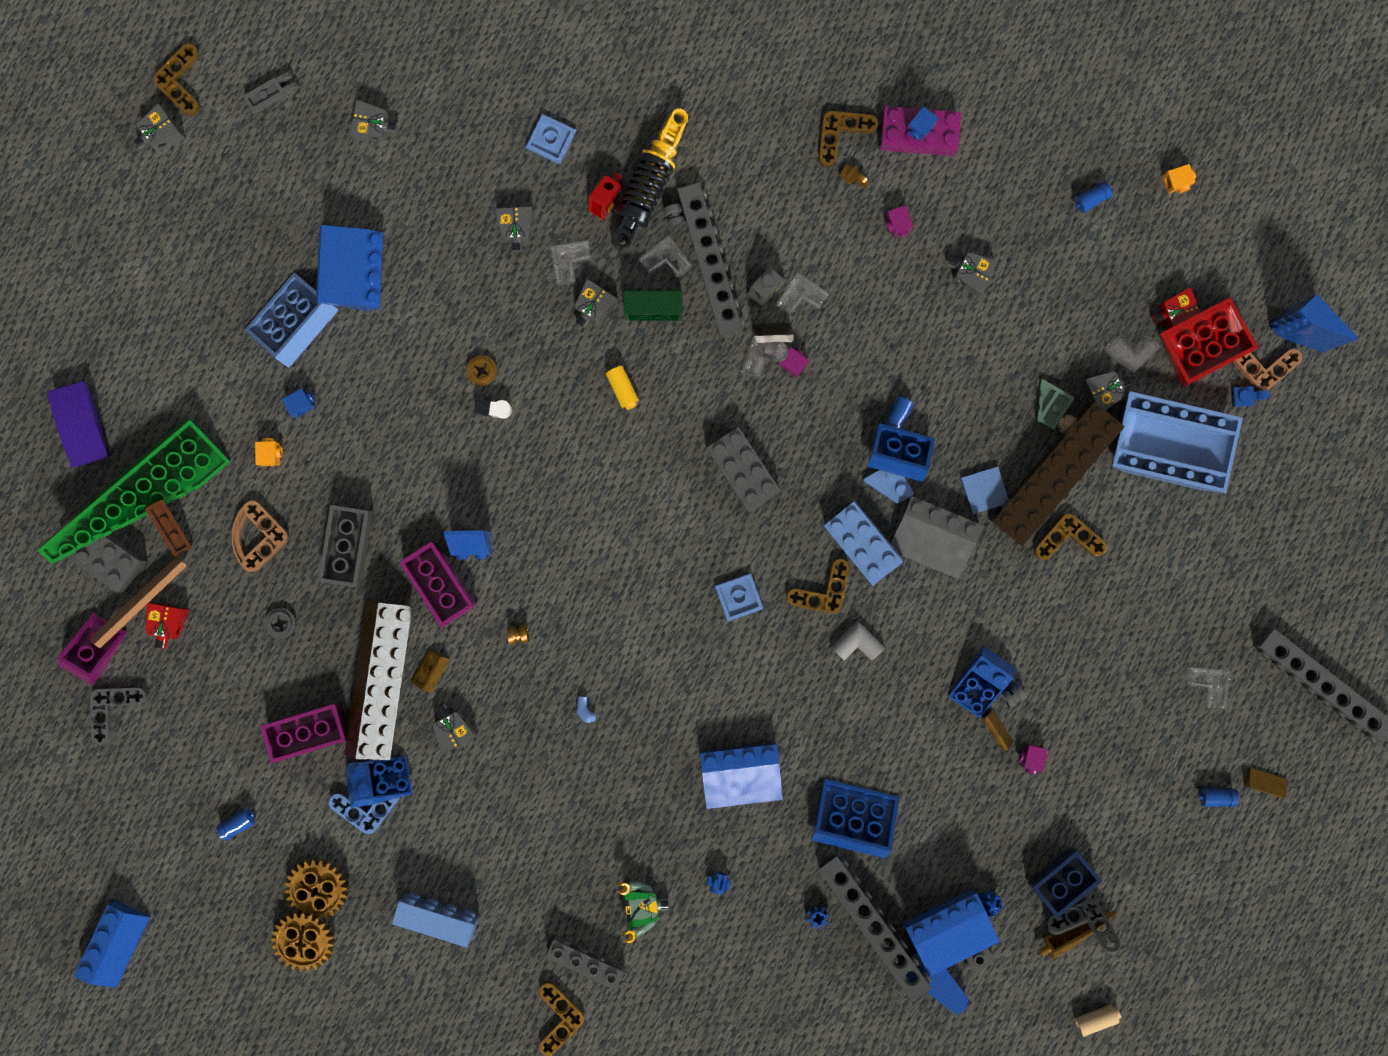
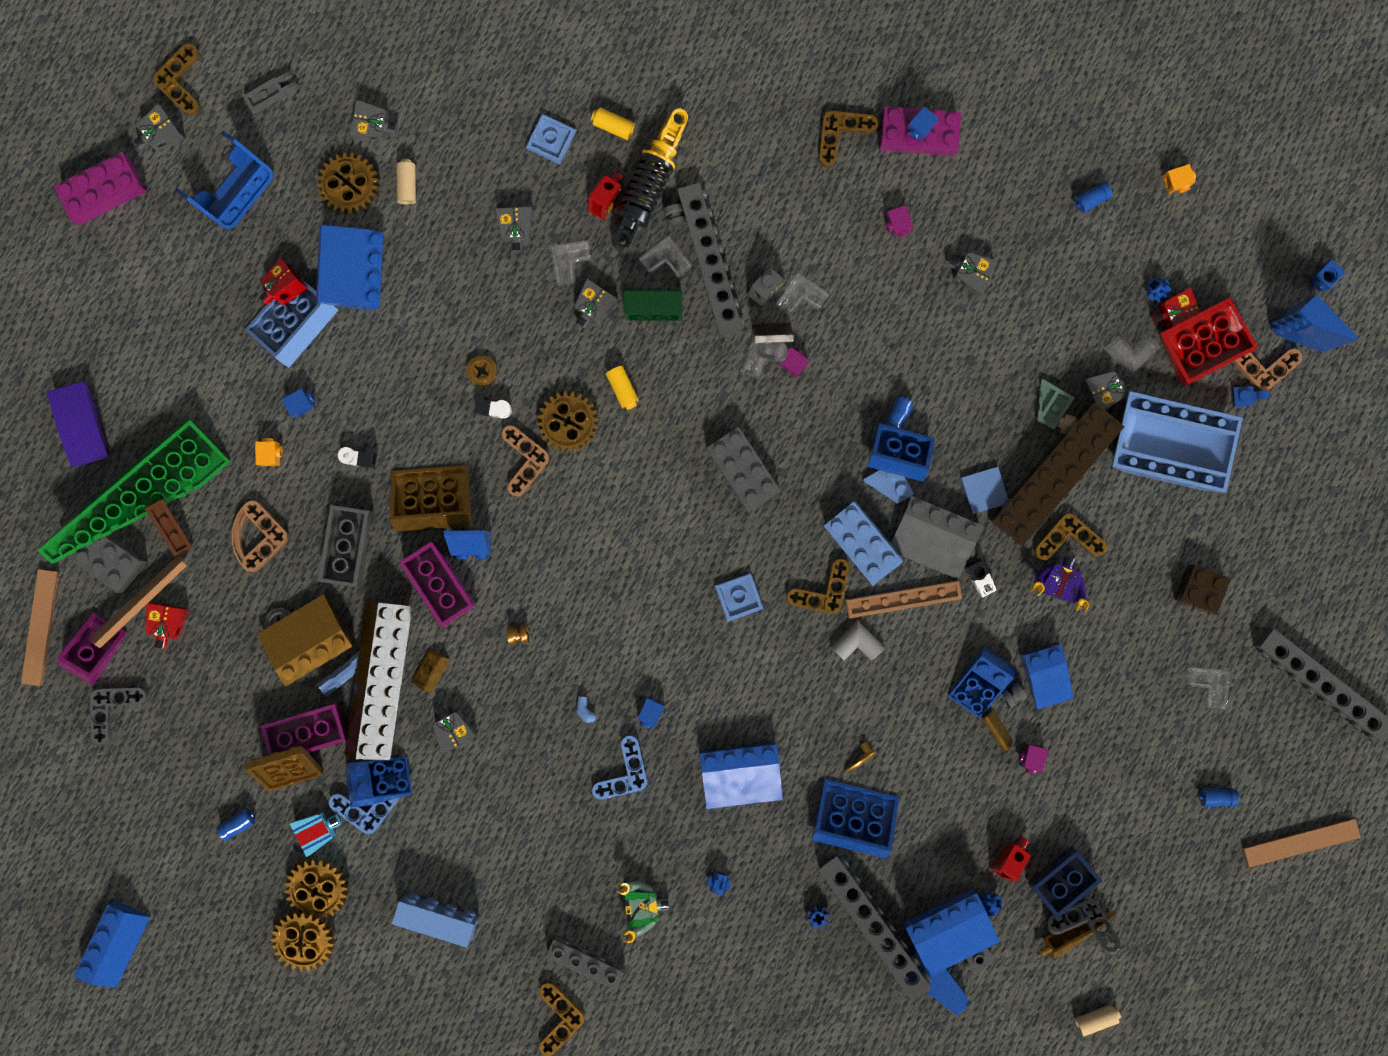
(40, 627): none -> medium nougat tile
(100, 188): none -> magenta brick
(237, 191): none -> blue windscreen
(281, 283): none -> red torso
(284, 768): none -> pearl gold plate
(305, 639): none -> pearl gold slope
(315, 831): none -> torso
(336, 196): none -> pearl gold gear
(339, 676): none -> medium blue axle
(355, 458): none -> leg
(406, 182): none -> tan brick
(430, 498): none -> pearl gold slope
(530, 463): none -> medium nougat beam
(560, 437): none -> pearl gold gear
(613, 123): none -> yellow brick
(627, 779): none -> medium blue beam
(650, 713): none -> blue brick
(851, 174): pearl gold piece -> none
(868, 753): none -> pearl gold bar
(903, 599): none -> medium nougat tile
(980, 577): none -> leg
(1012, 860): none -> red torso
(1047, 675): none -> blue slope
(1062, 583): none -> torso
(1158, 289): none -> blue gear
(1202, 589): none -> dark brown brick
(1266, 783): pearl gold slope -> none
(1301, 842): none -> medium nougat tile
(1333, 272): none -> blue brick

